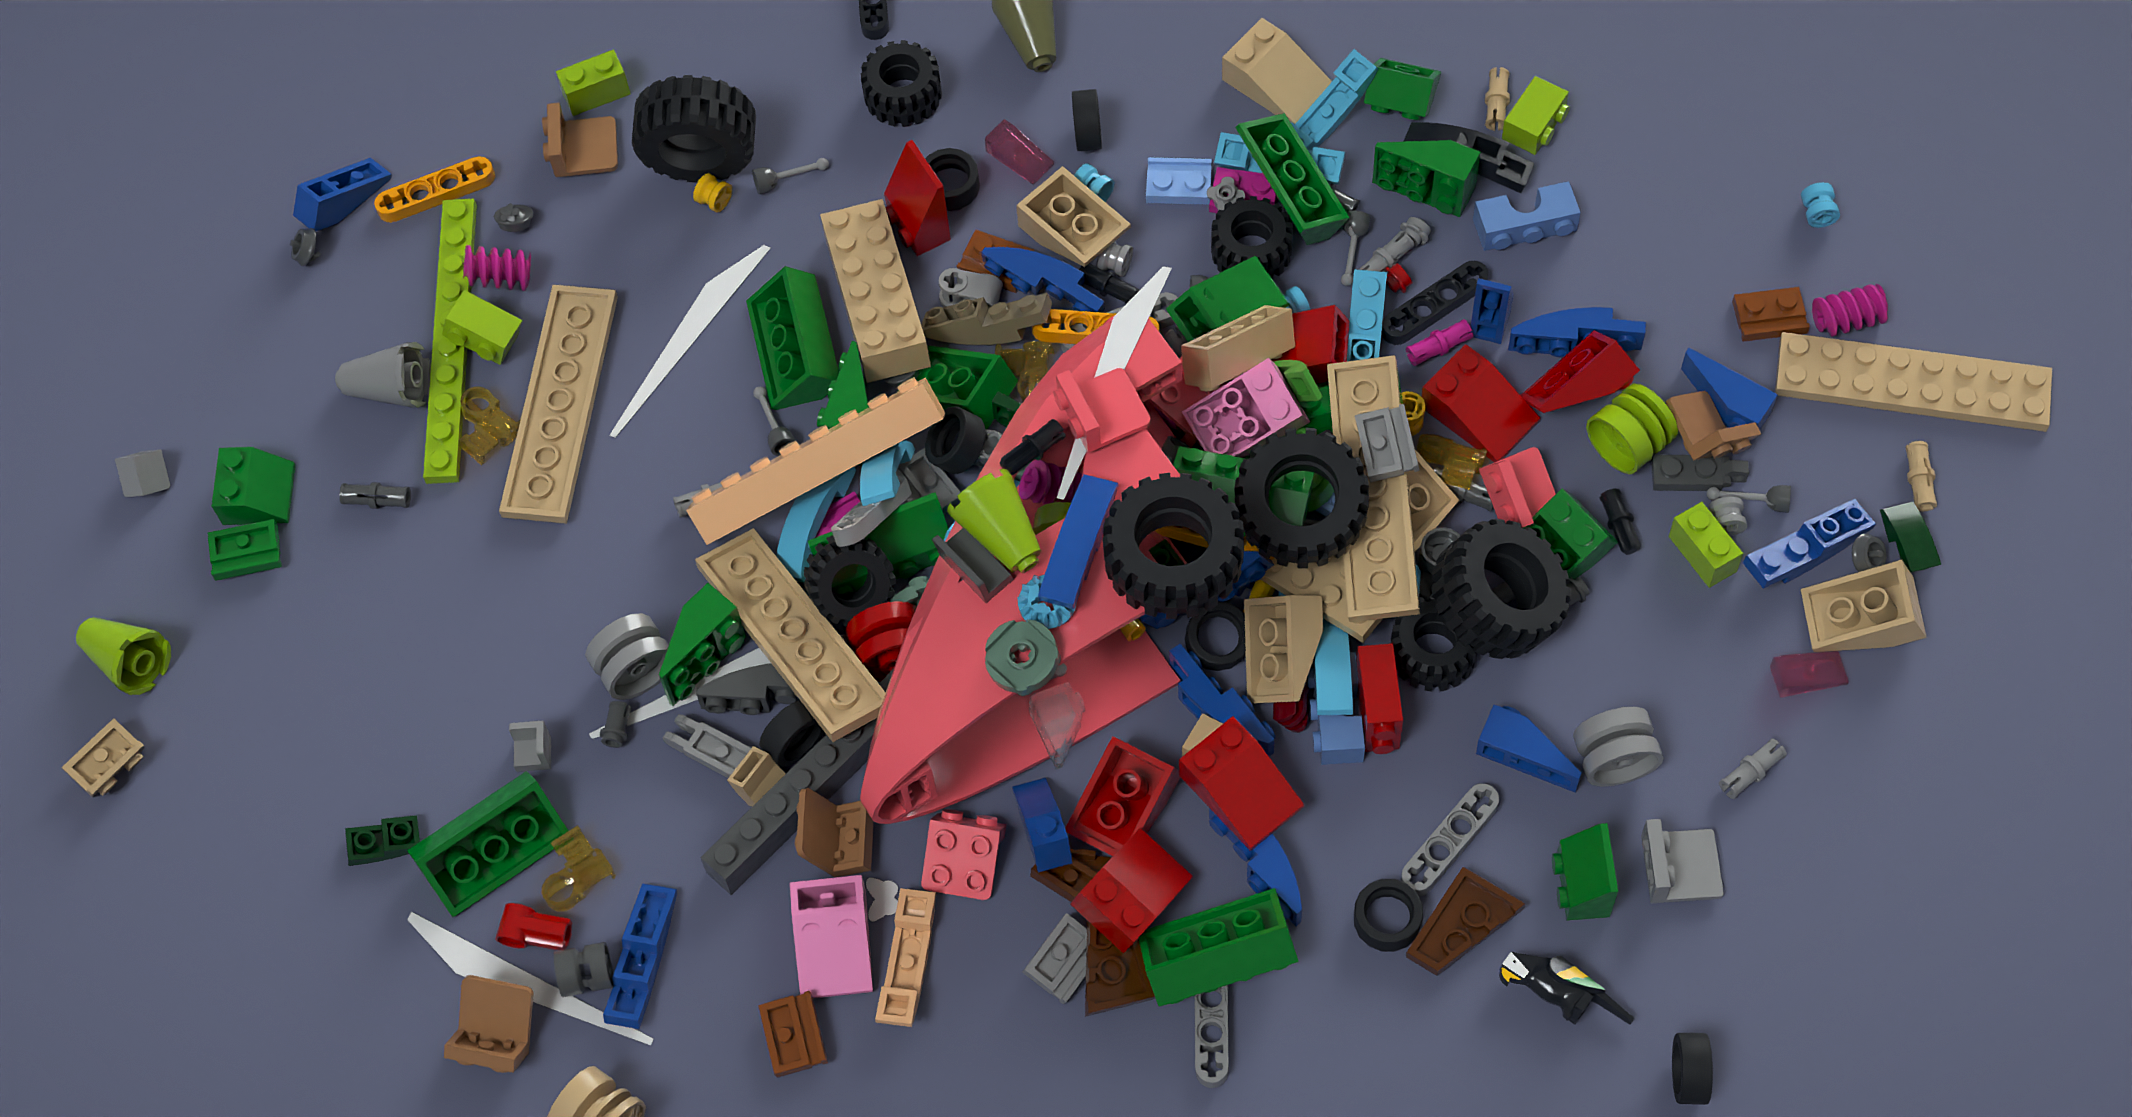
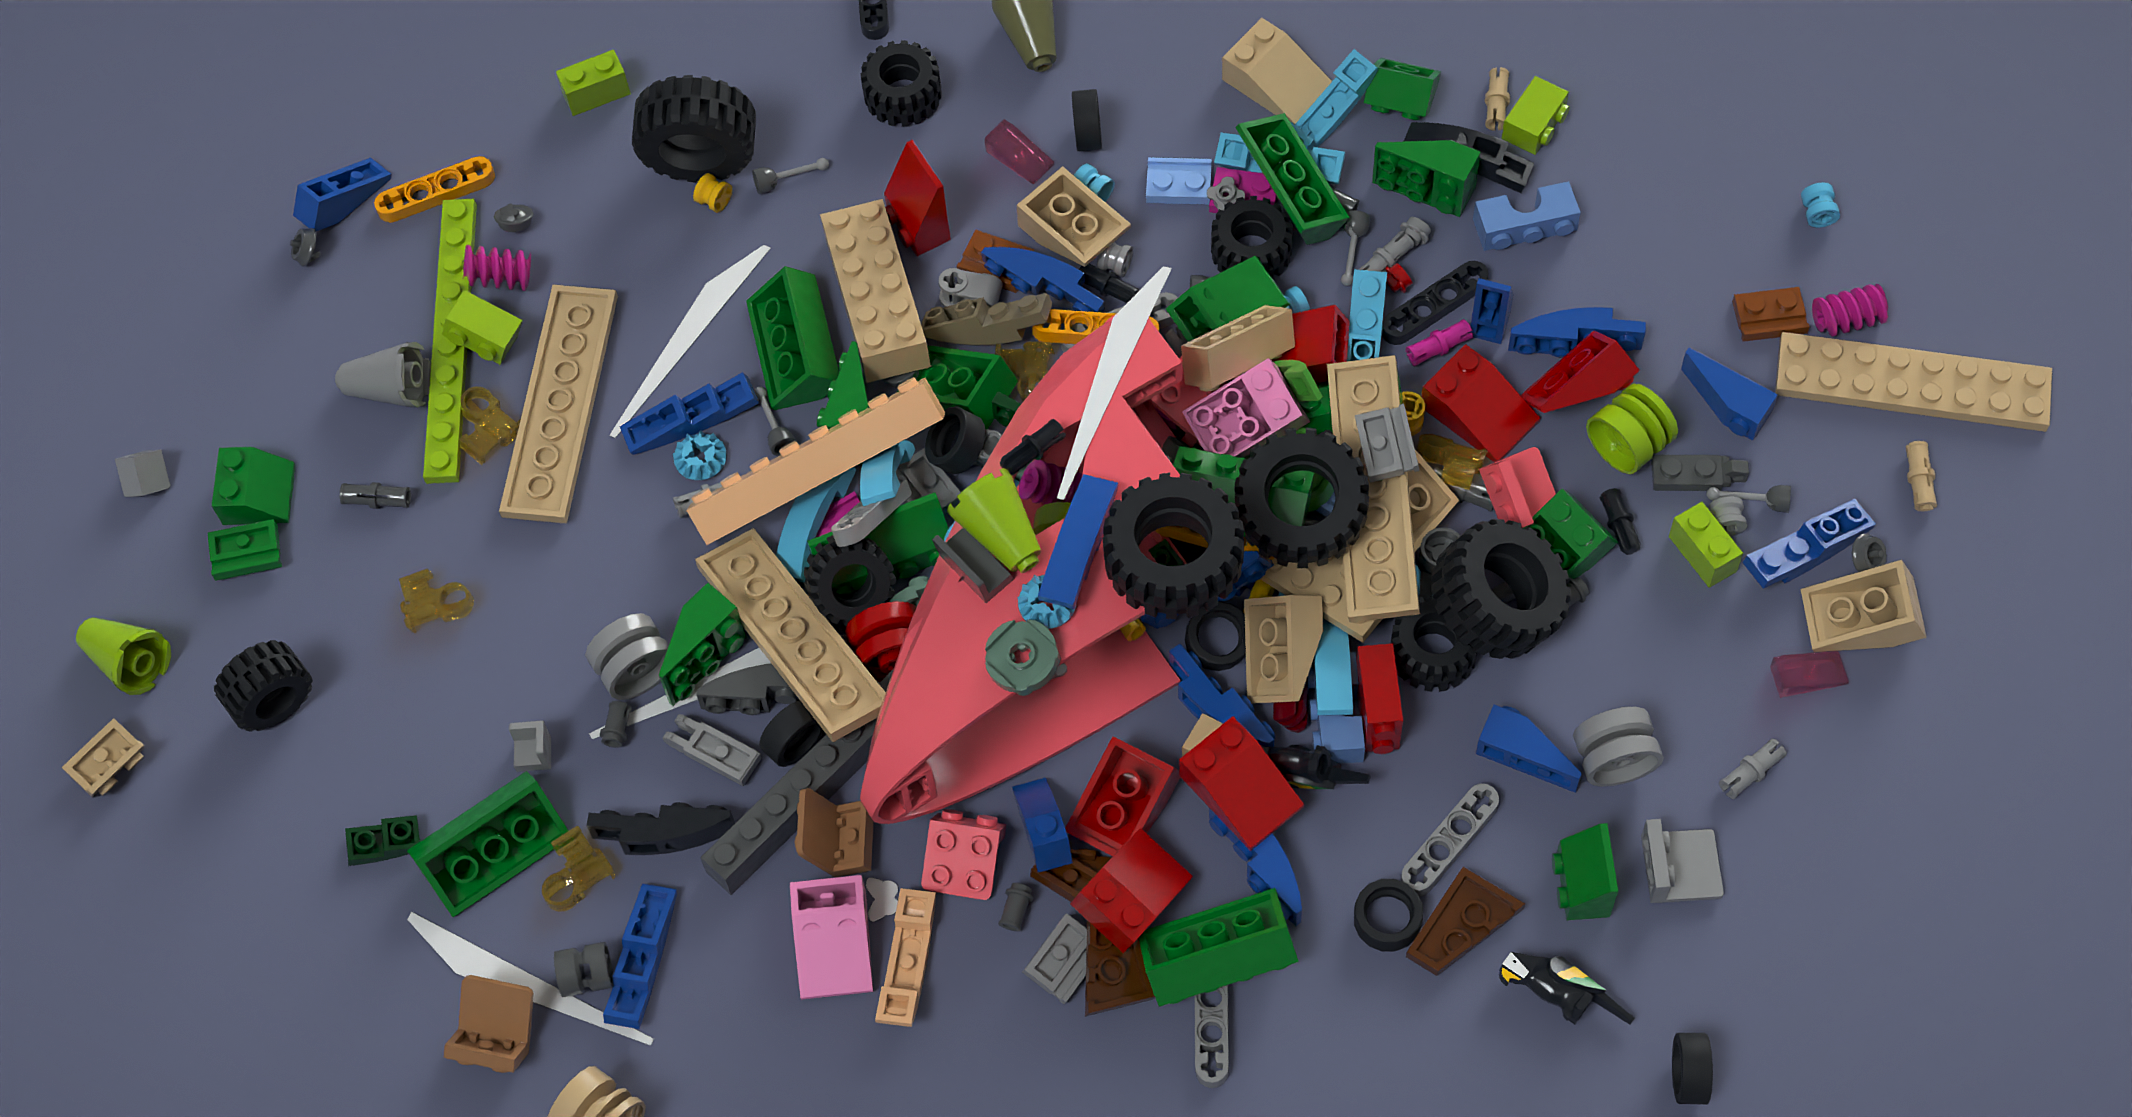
(263, 685): none -> black tyre
(422, 600): none -> clear yellow piece
(525, 927): red piece -> none
(579, 144): medium nougat bracket -> none
(675, 830): none -> black slope
(691, 466): none -> medium azure gear
(696, 412): none -> blue slope
(755, 776): tan piece -> none
(793, 1034): dark orange plate -> none
(960, 160): black tyre -> none
(1015, 906): none -> dark grey pin
(1058, 719): clear slope -> none
(1101, 407): coral bracket -> none
(1312, 767): none -> black animal
(1704, 430): medium nougat bracket -> none
(1913, 539): dark green slope -> none

